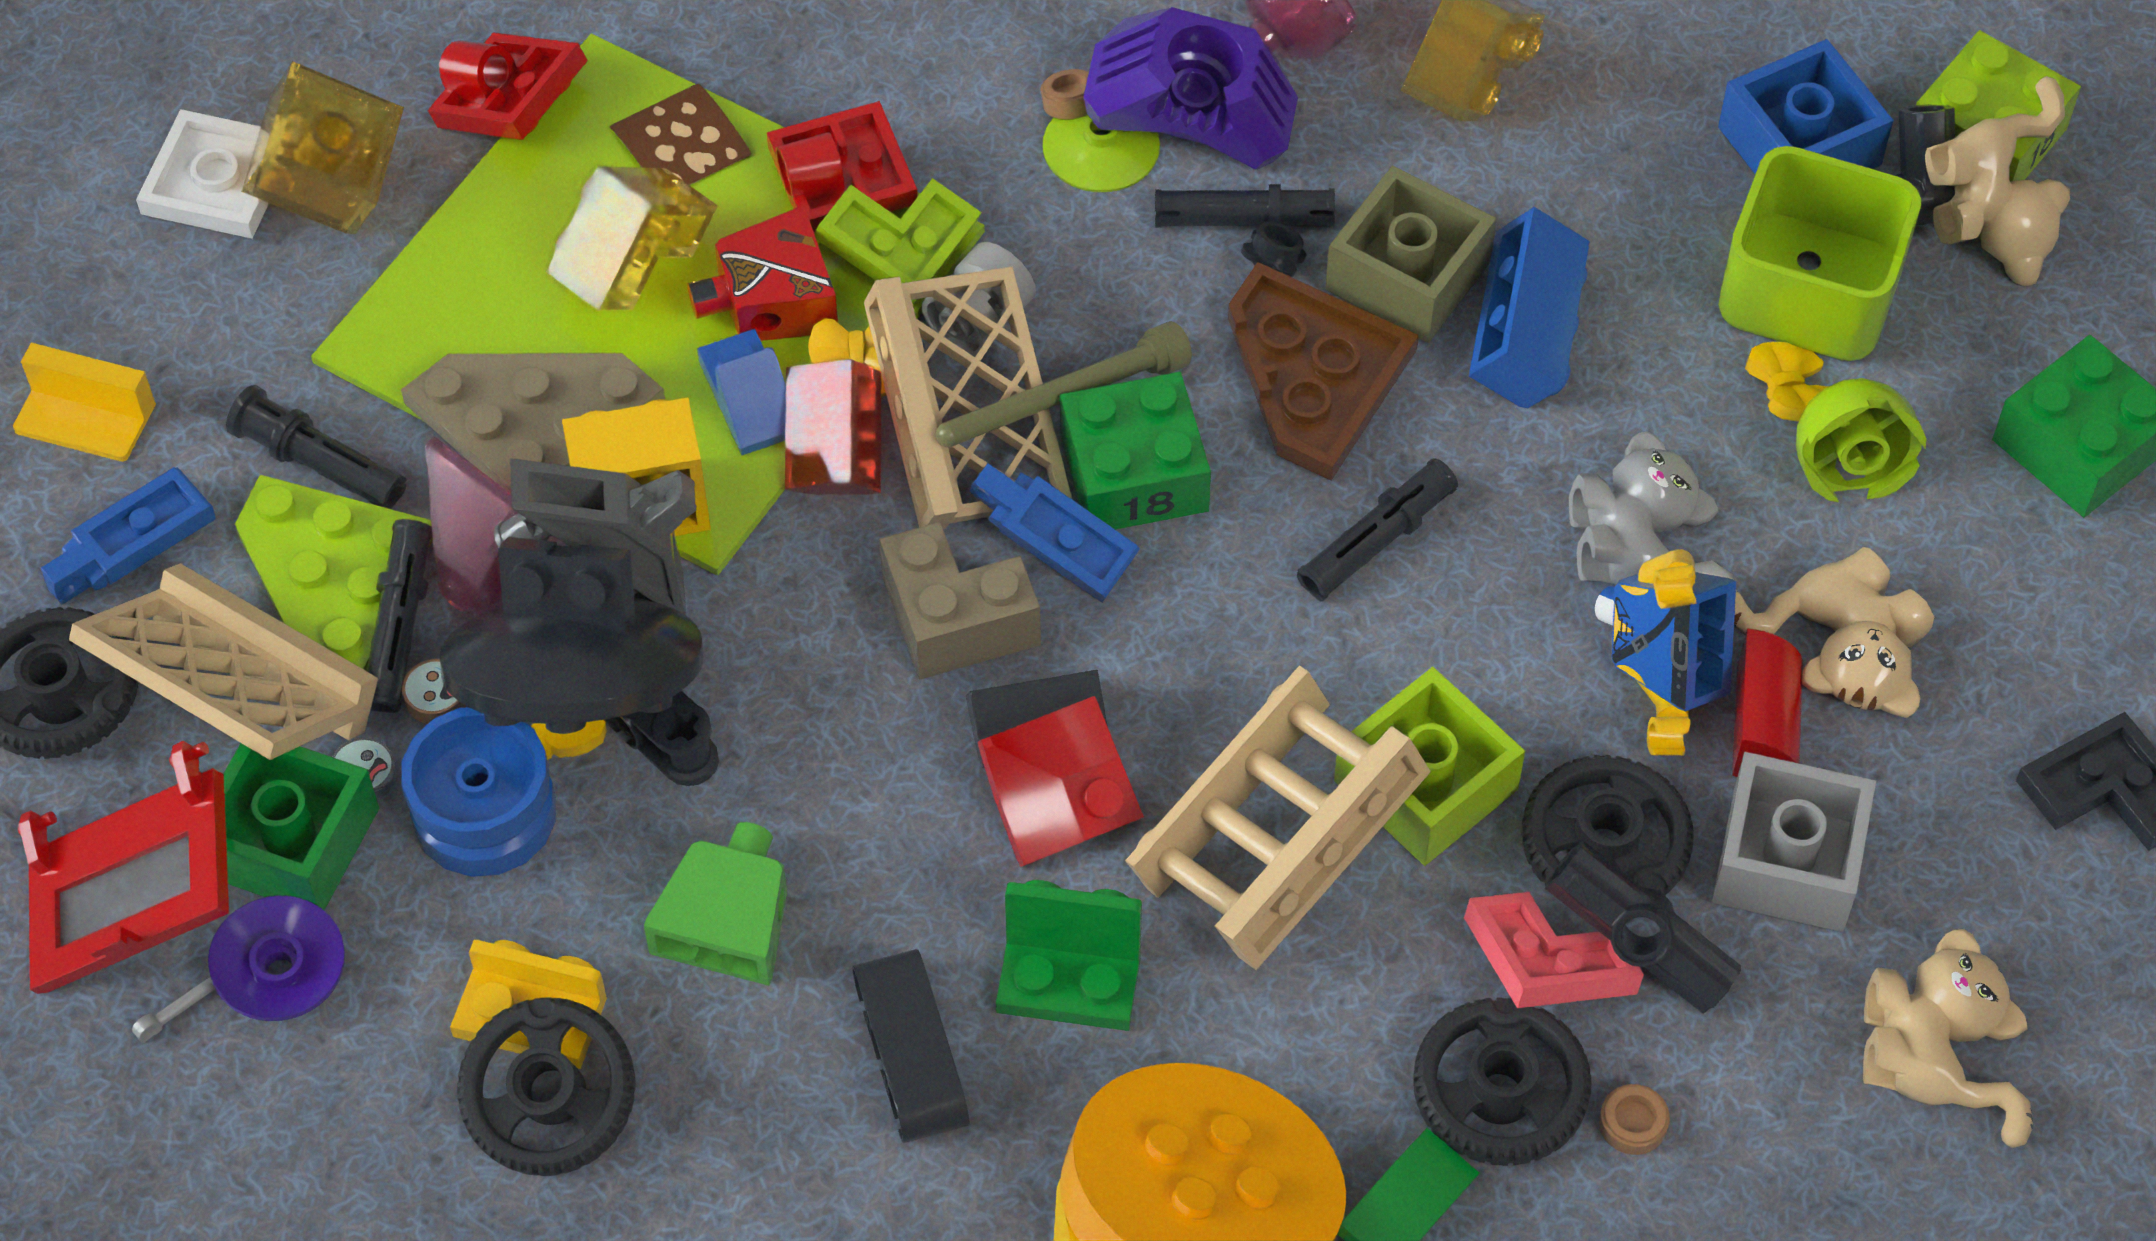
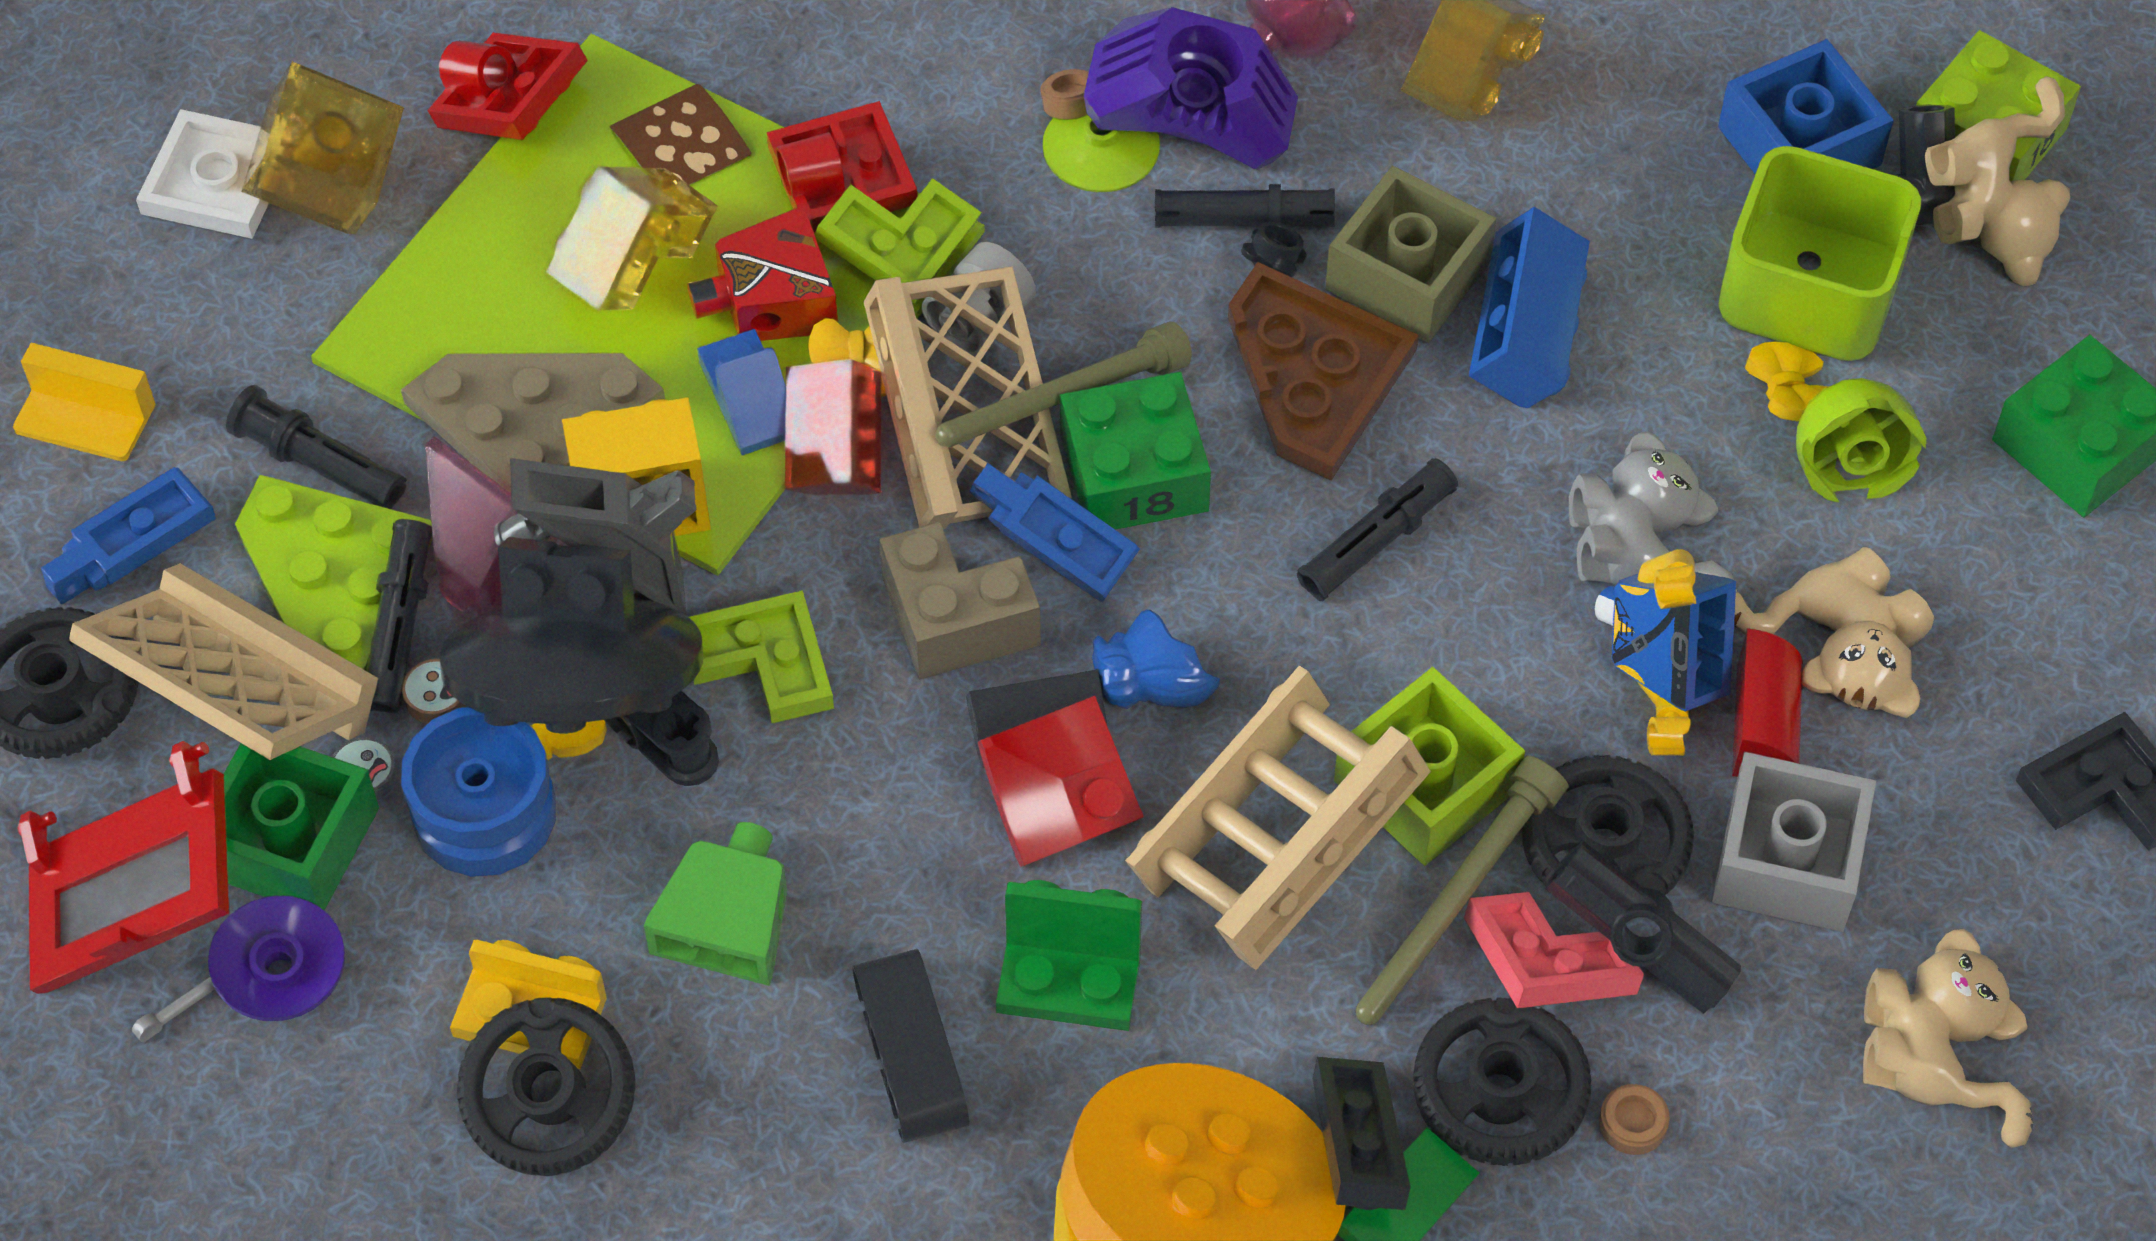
(775, 641): none -> lime plate
(1151, 667): none -> blue hair
(1360, 1134): none -> black plate
(1533, 789): none -> olive piece

